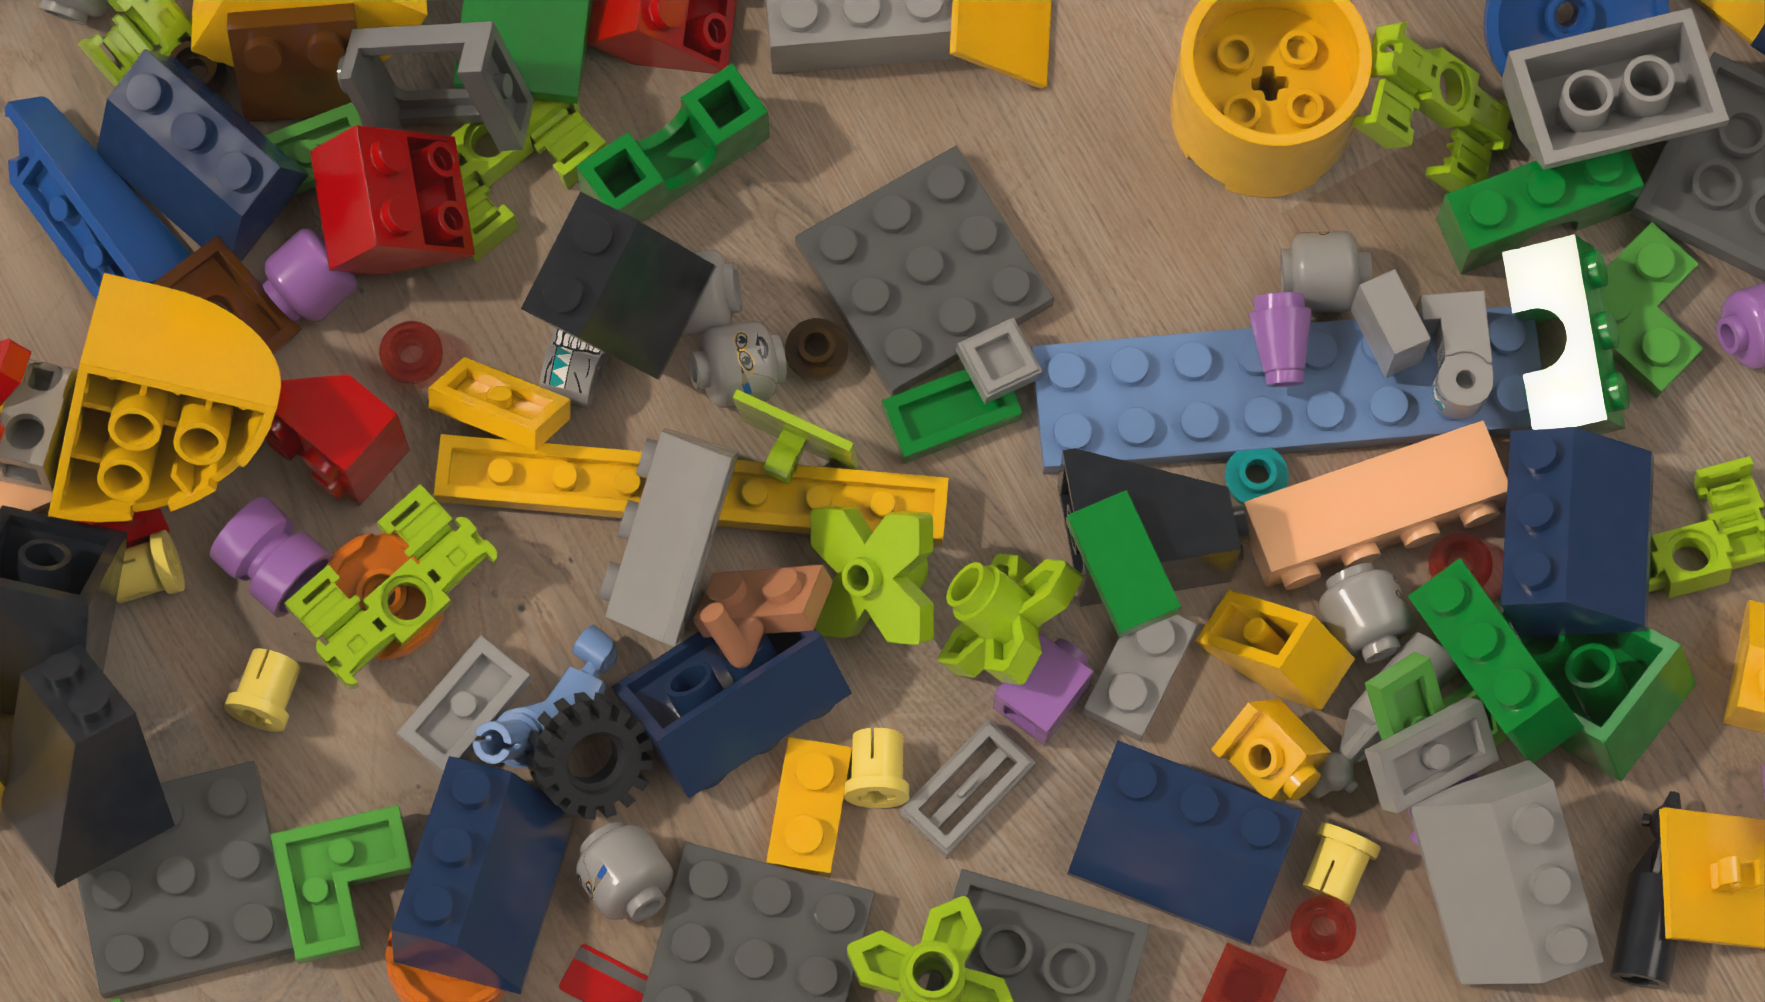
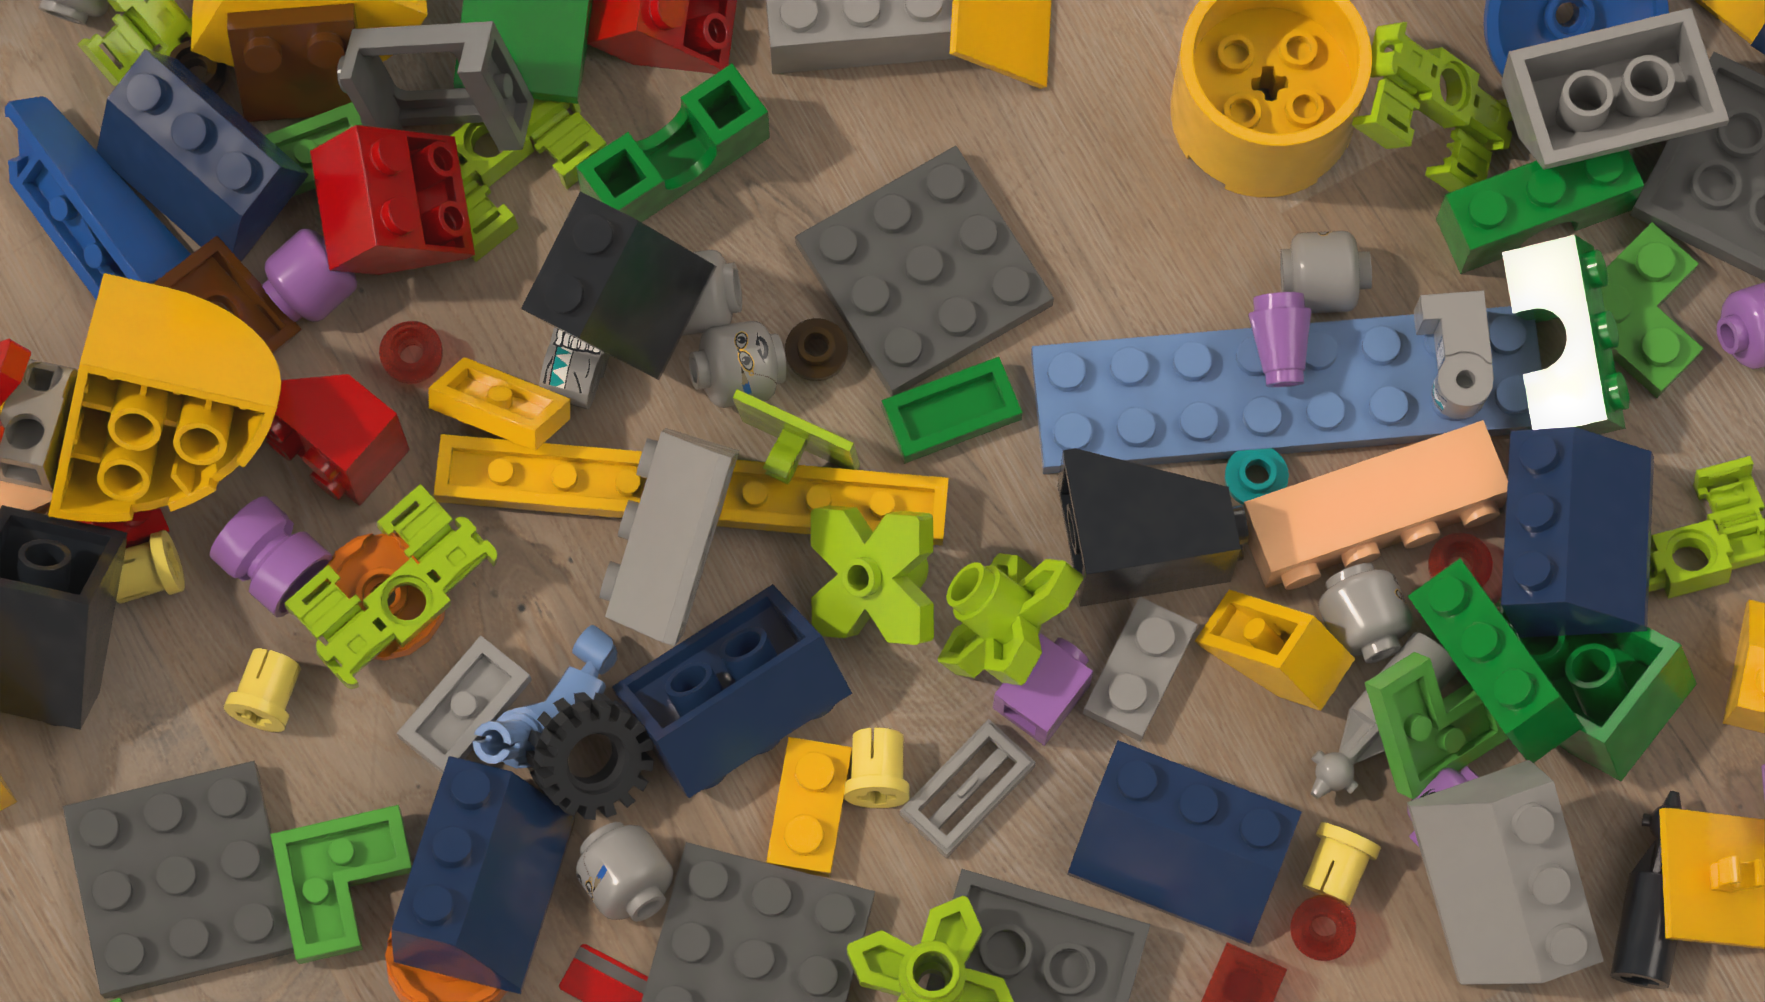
(79, 769): black slope -> none
(757, 602): nougat plate -> none
(999, 360): light grey tile -> none
(1123, 564): green tile -> none
(1292, 745): yellow brick -> none
(1390, 323): light grey piece -> none
(1431, 755): light grey plate -> none

